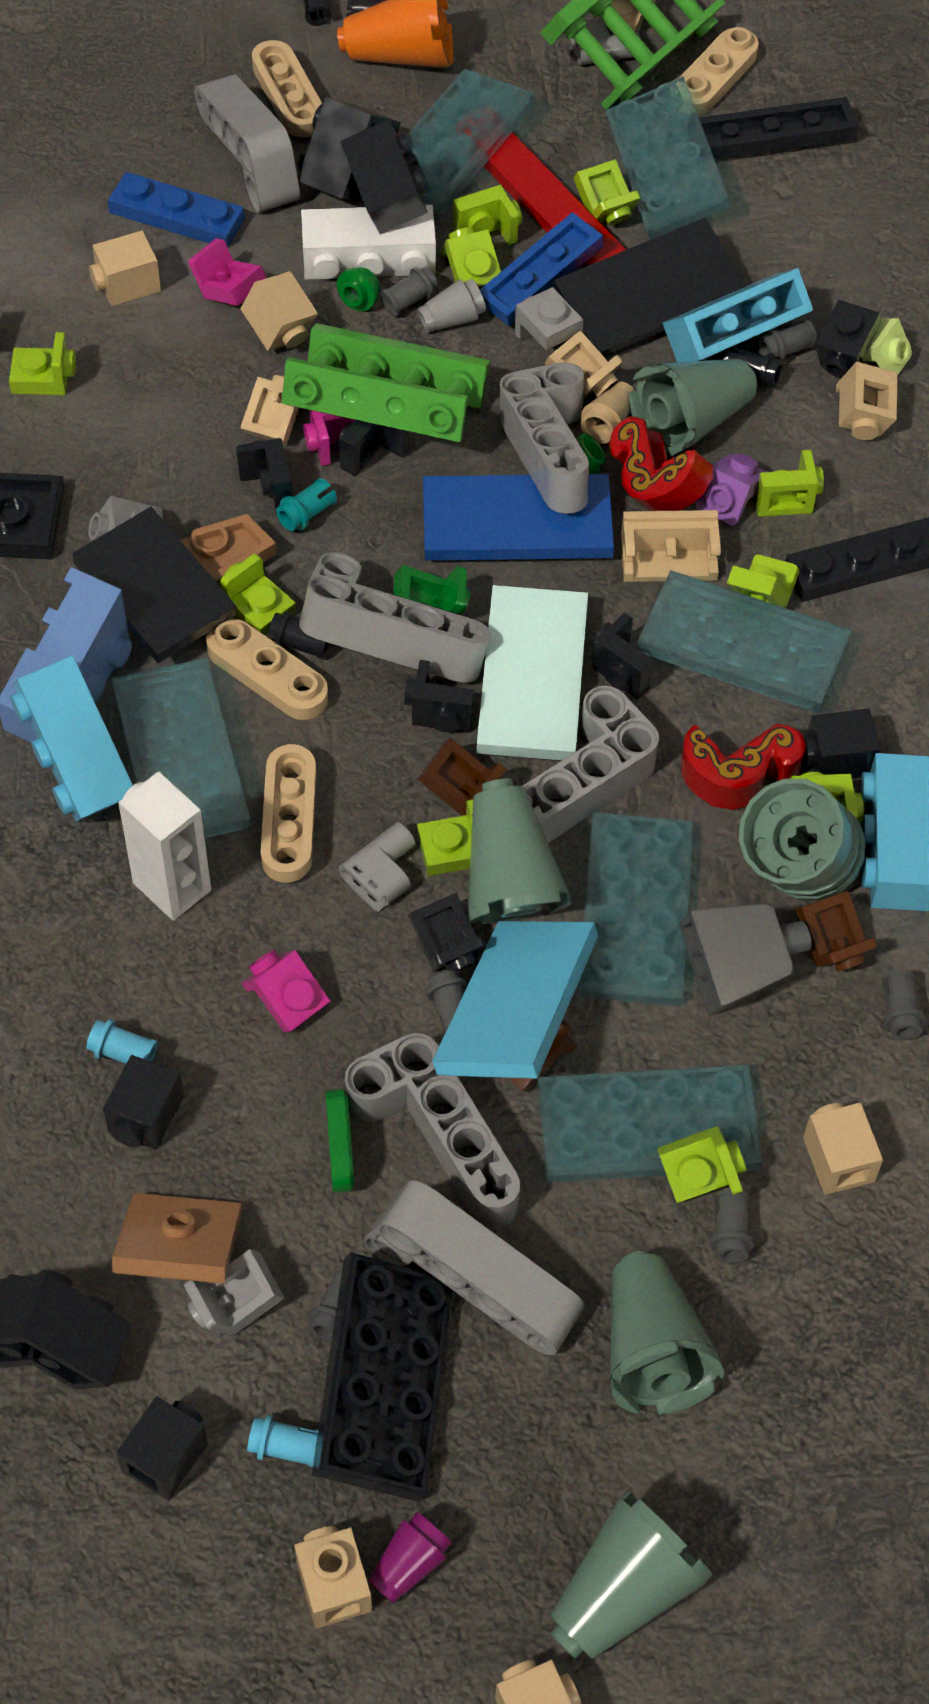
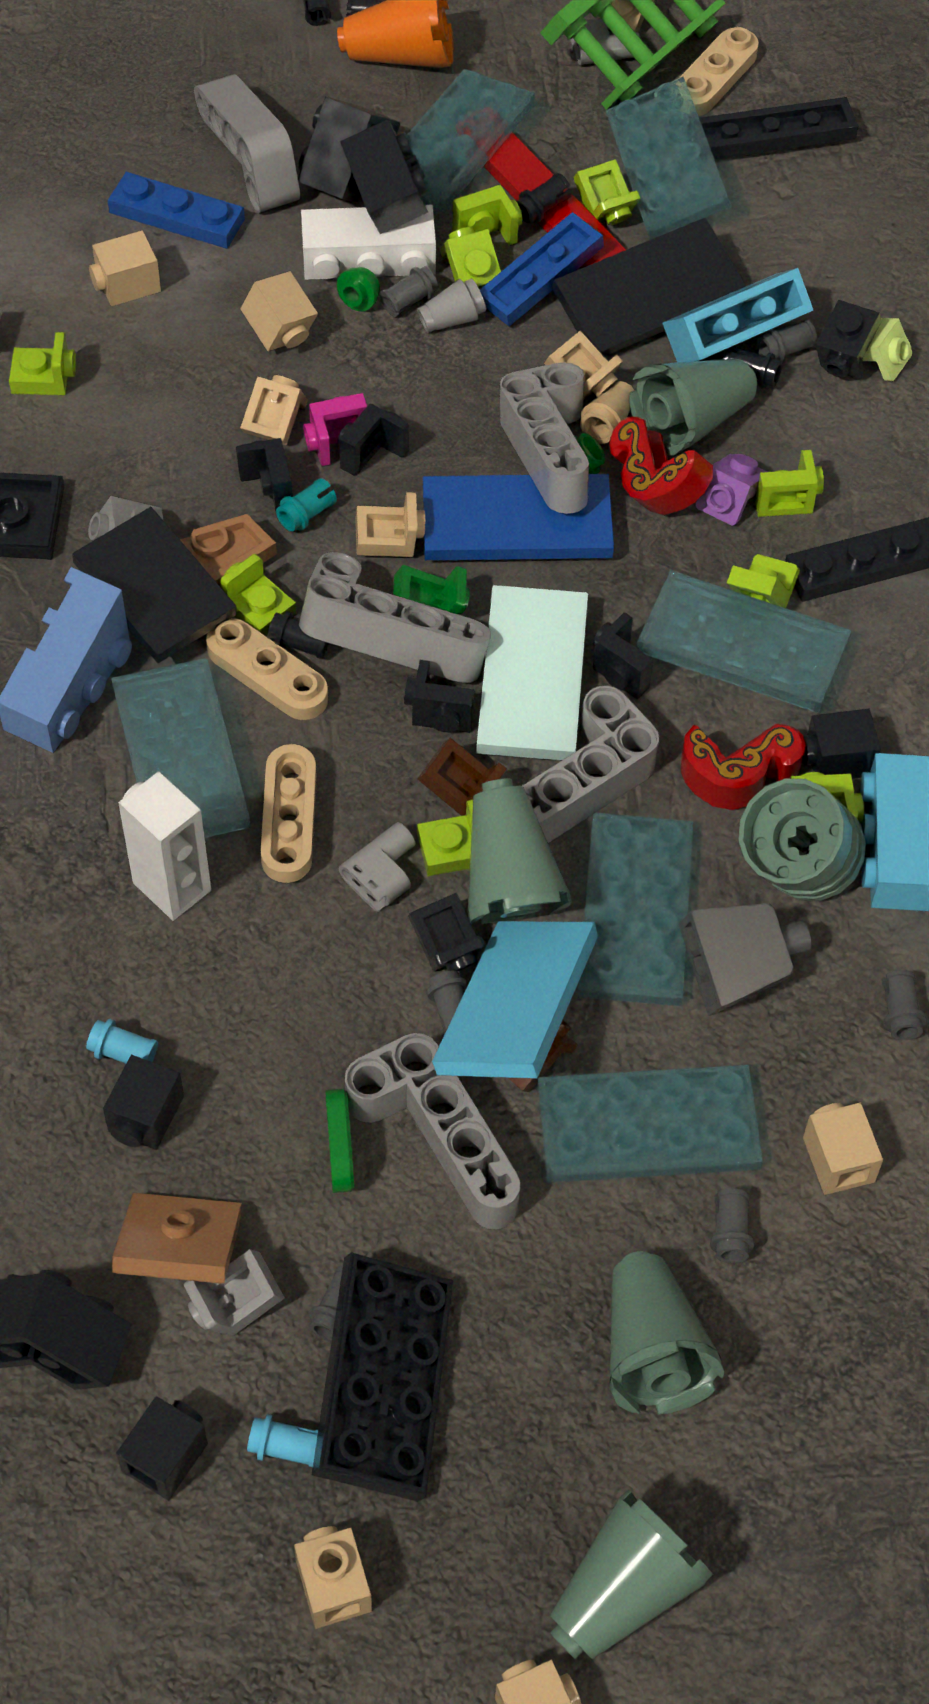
(71, 738): medium azure brick -> none
(221, 276): dark pink bracket -> none
(286, 86): tan plate -> none
(286, 988): dark pink bracket -> none
(386, 382): bright green fence -> none
(389, 529): none -> tan bracket
(409, 1557): magenta cone -> none
(476, 1265): light grey beam -> none
(543, 198): none -> black pin
(547, 319): light grey bracket -> none
(670, 541): tan hinge -> none
(702, 1164): lime bracket -> none
(835, 932): reddish brown bracket -> none
(864, 408): tan brick -> none

